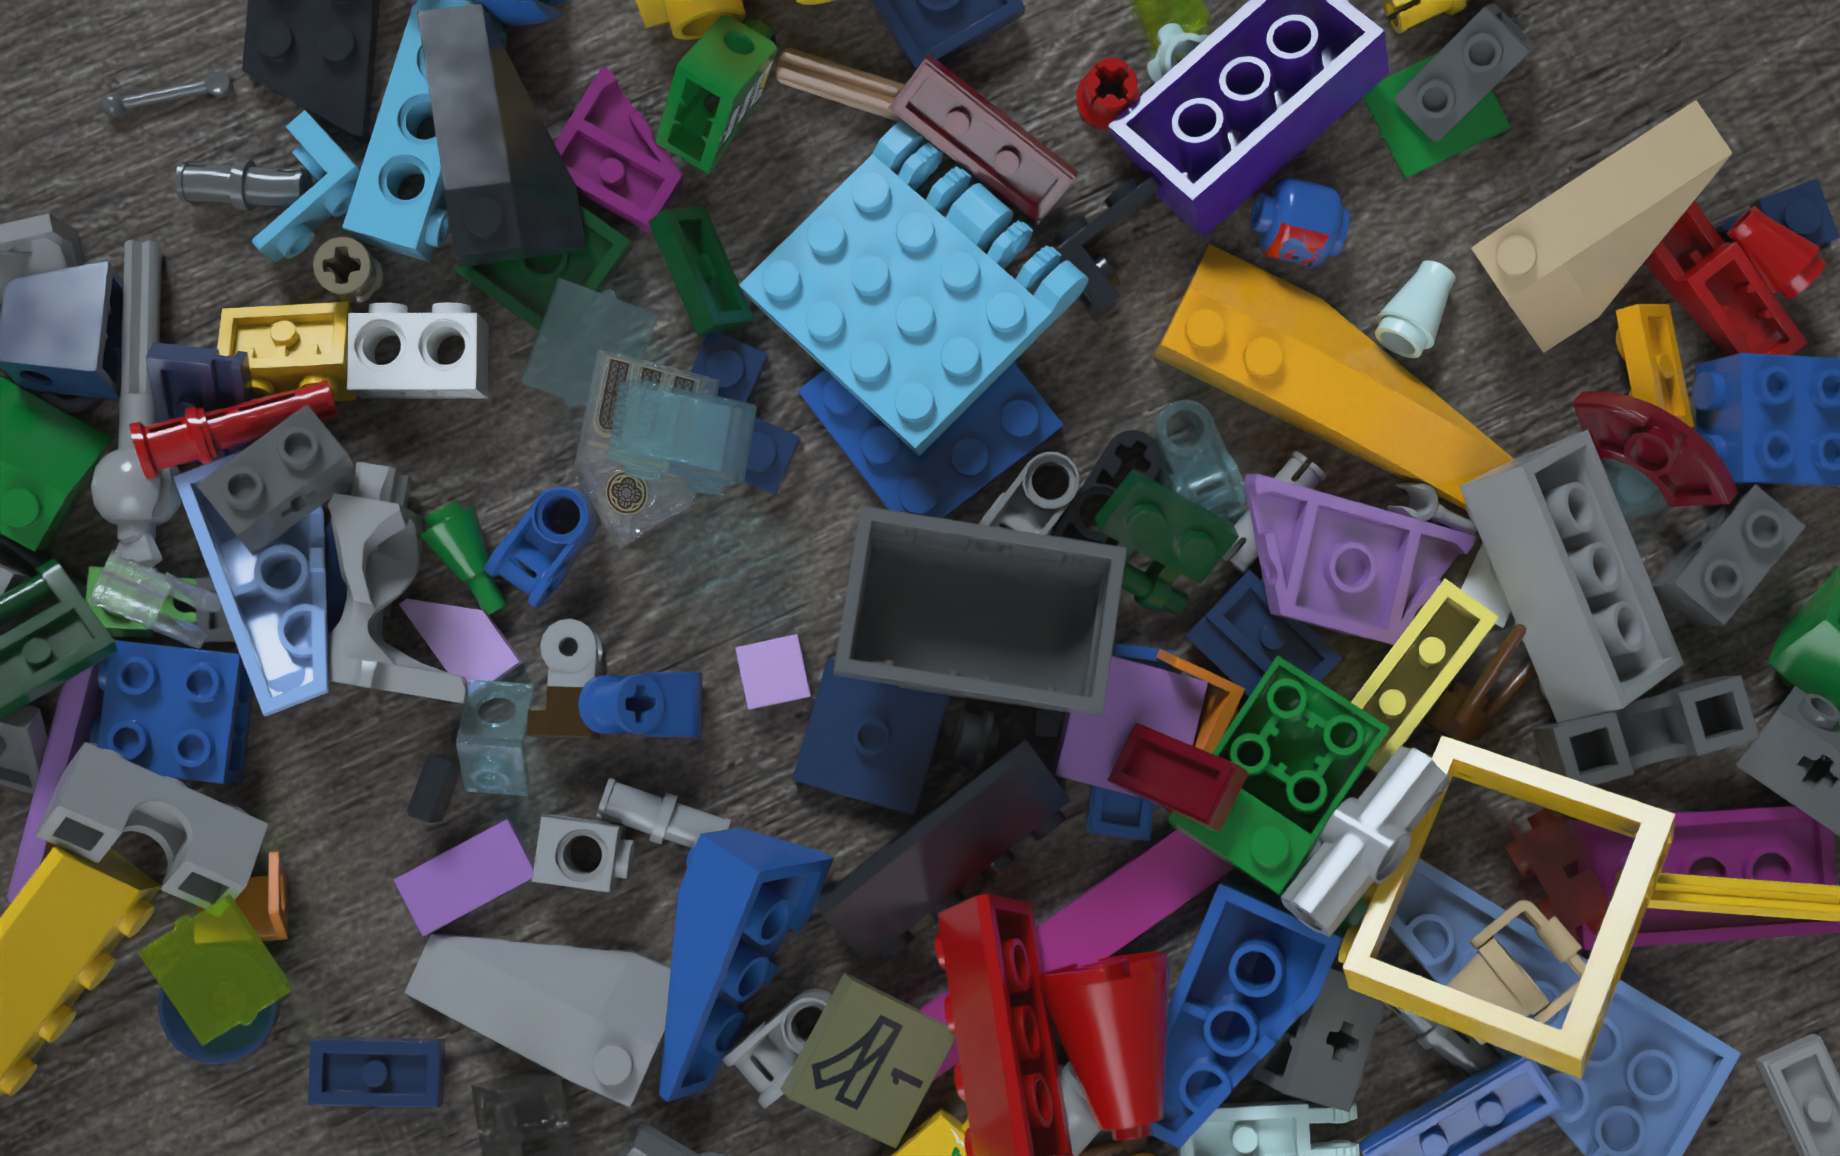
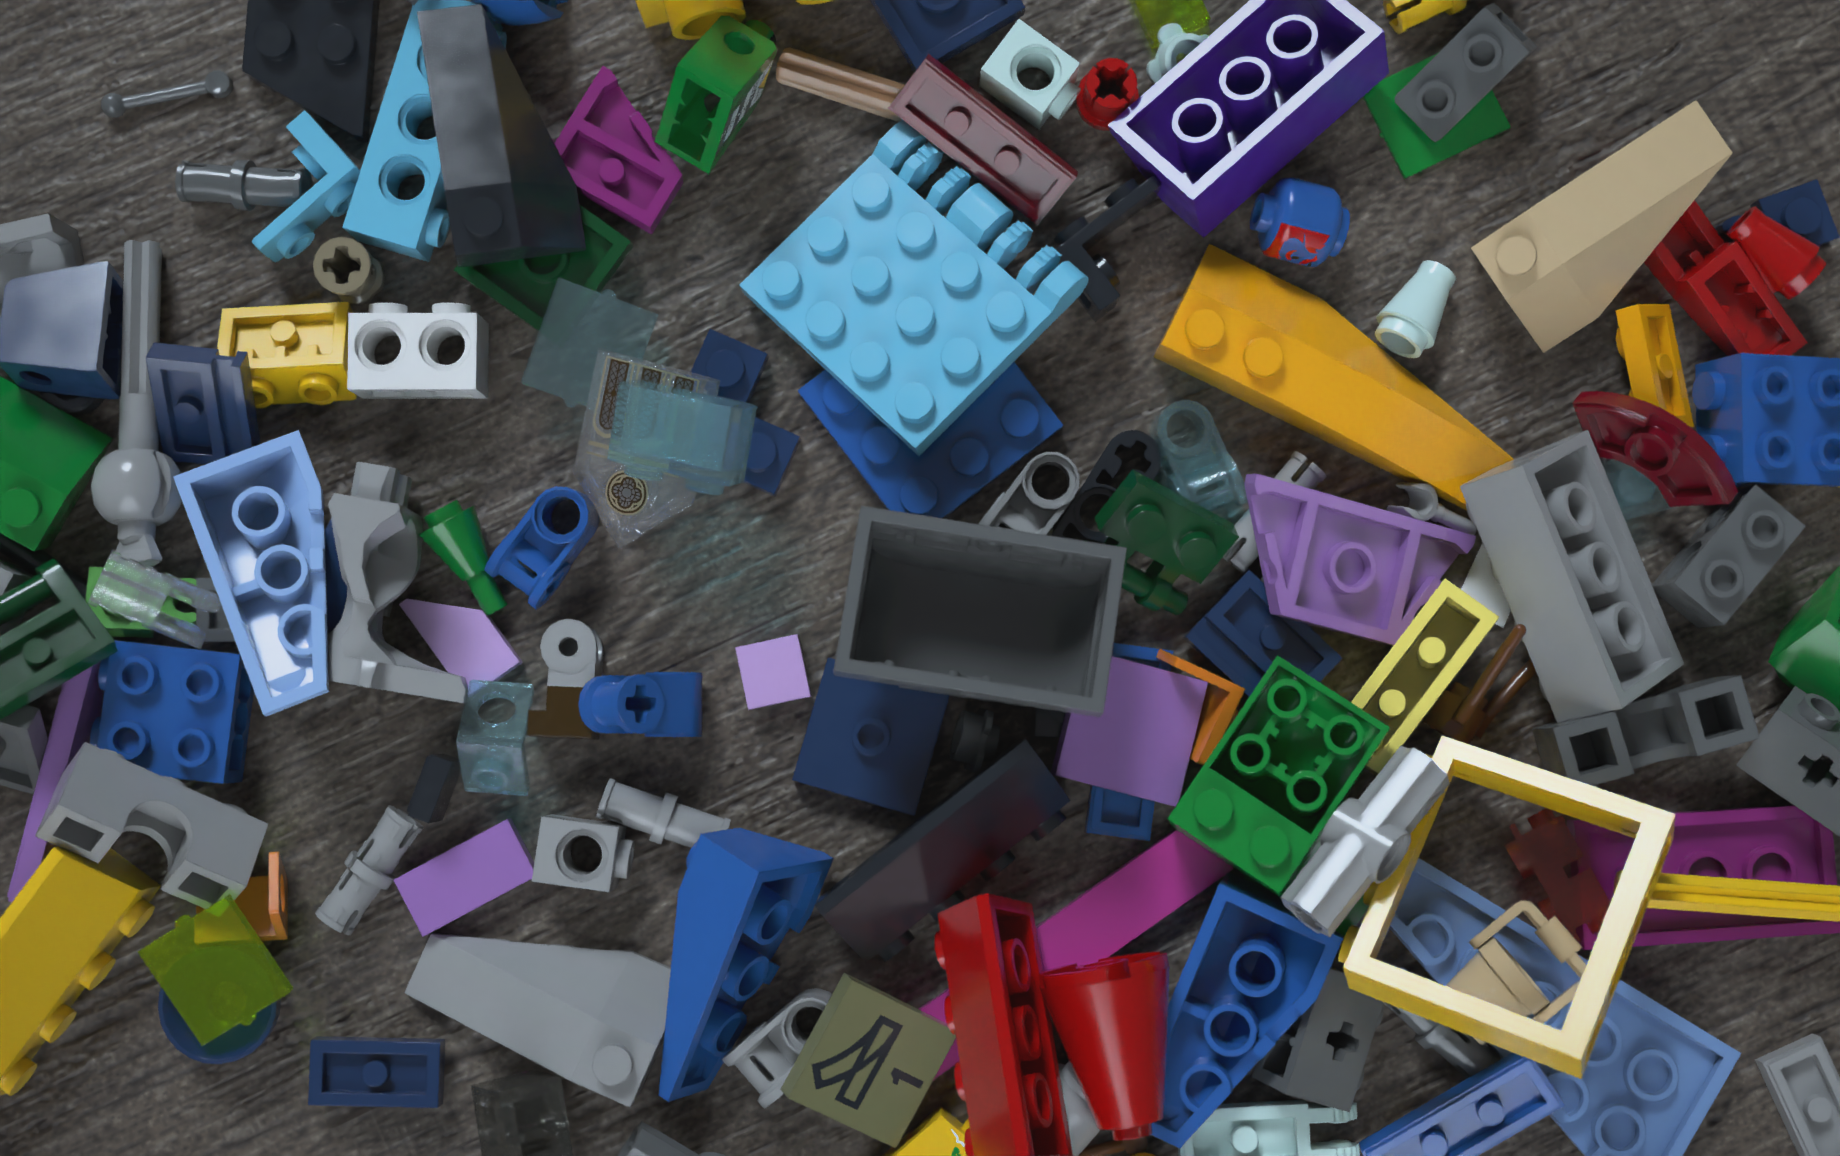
(204, 434): red pin -> none
(279, 479): dark grey brick -> none
(369, 870): none -> light grey pin
(701, 270): dark green tile -> none
(1027, 49): none -> light aqua brick
(1178, 776): dark red tile -> none

